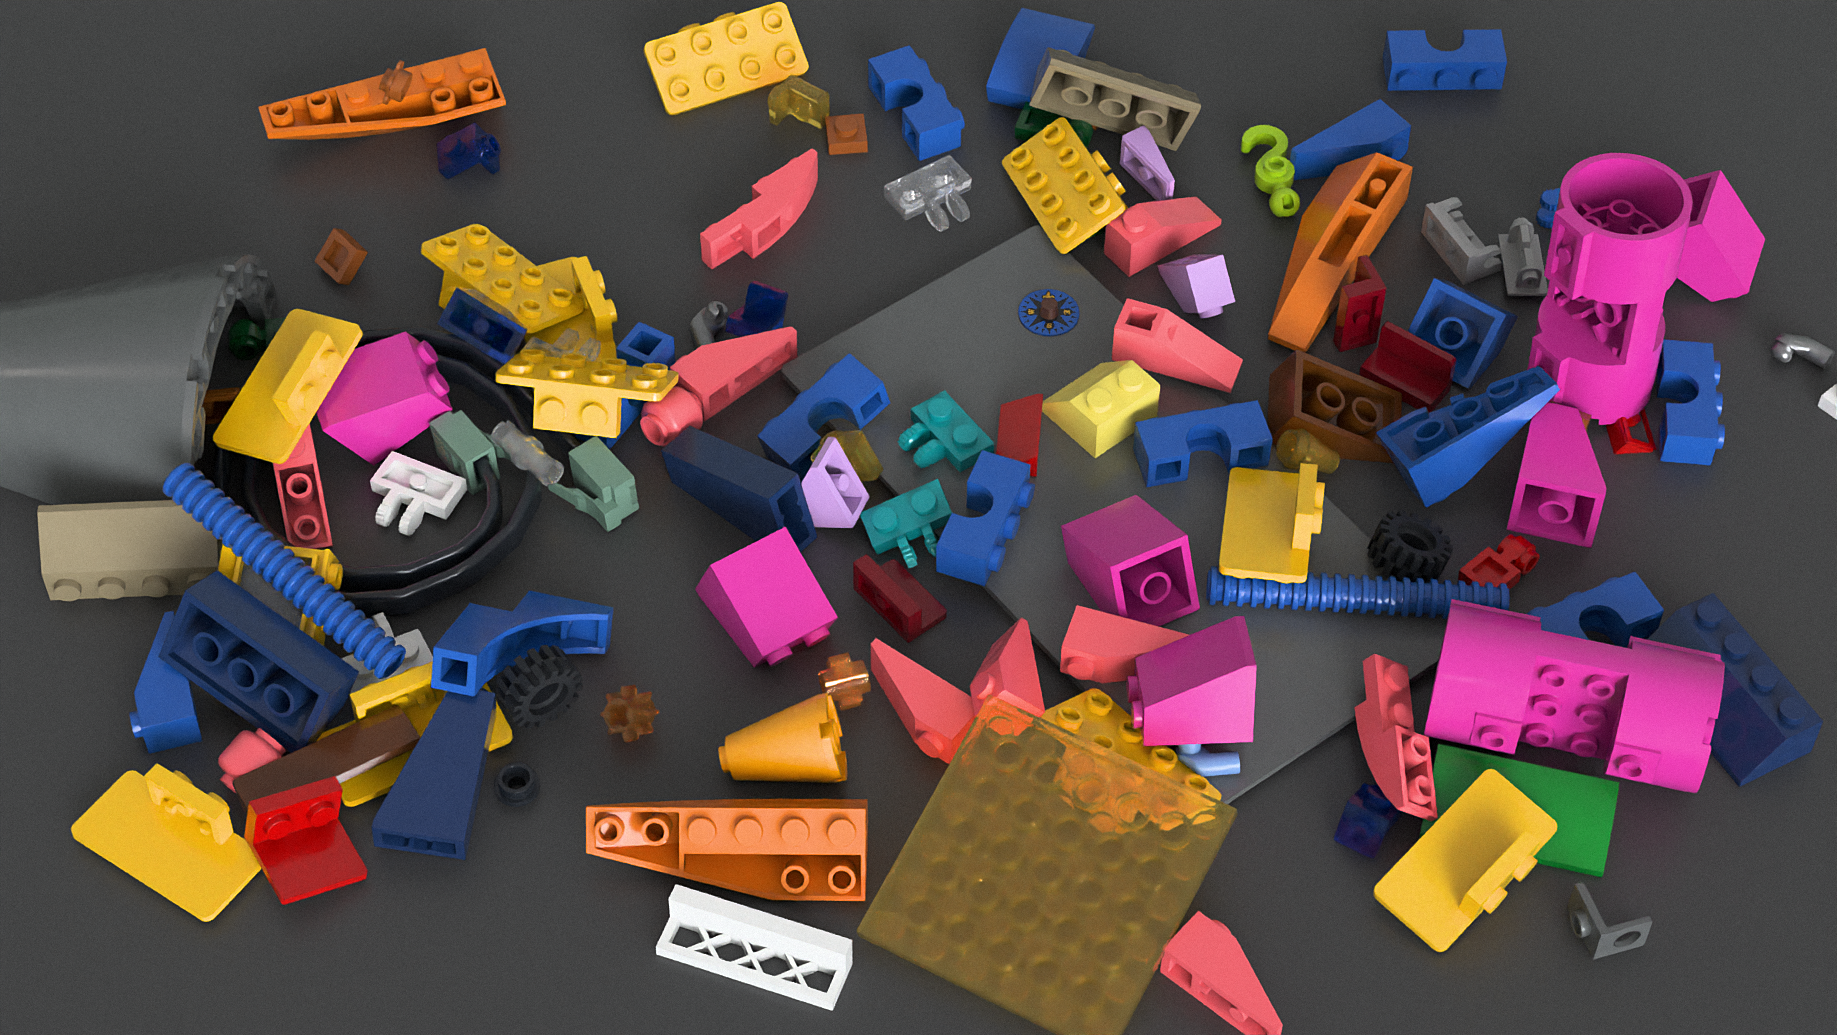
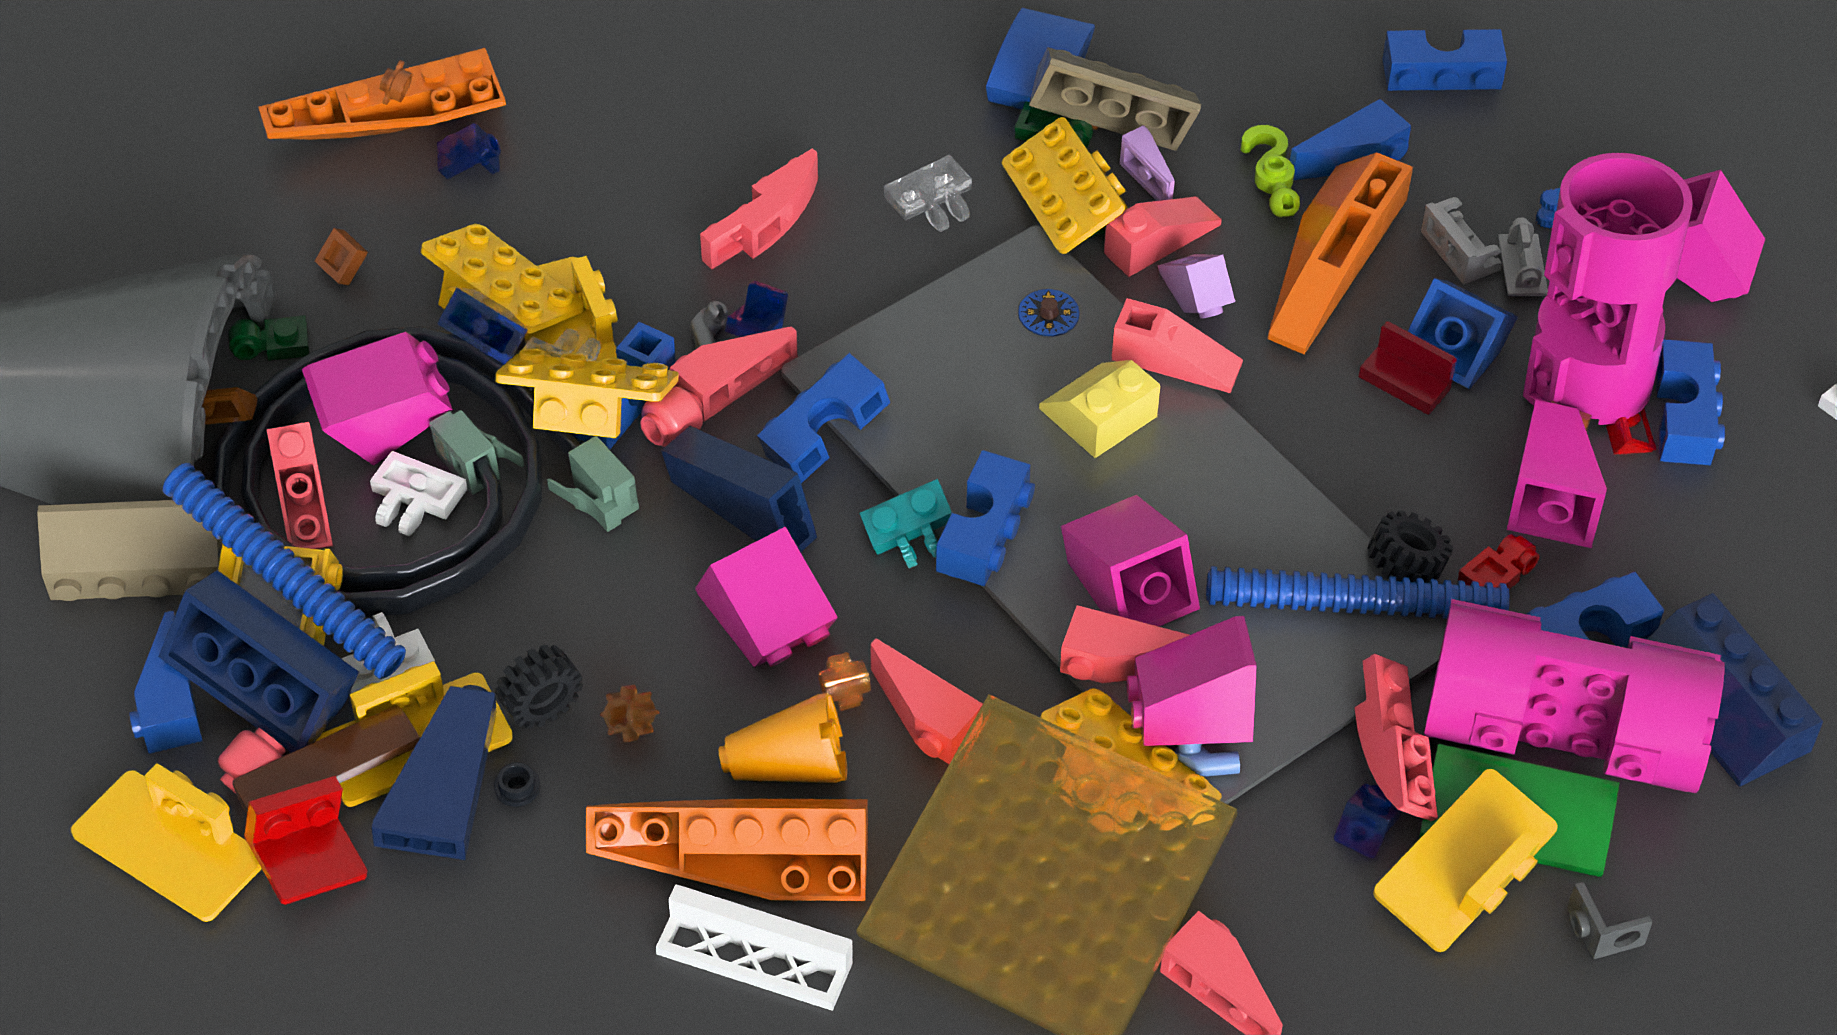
(287, 386): yellow bracket -> none
(490, 638): blue arch -> none
(527, 453): clear pin -> none
(725, 57): yellow bracket -> none
(799, 99): clear yellow bracket -> none
(833, 488): lavender slope -> none
(846, 134): dark orange plate -> none
(858, 453): clear yellow bracket -> none
(897, 597): dark red panel -> none
(928, 118): blue arch -> none
(947, 434): teal hinge -> none
(1010, 672): coral slope -> none
(1020, 430): red slope -> none
(1231, 431): blue arch -> none
(1270, 523): yellow bracket -> none
(1302, 447): clear yellow cone -> none
(1331, 406): reddish brown slope -> none
(1360, 308): dark red panel -> none
(1450, 445): blue wedge -> none
(1803, 346): flat silver arm -> none

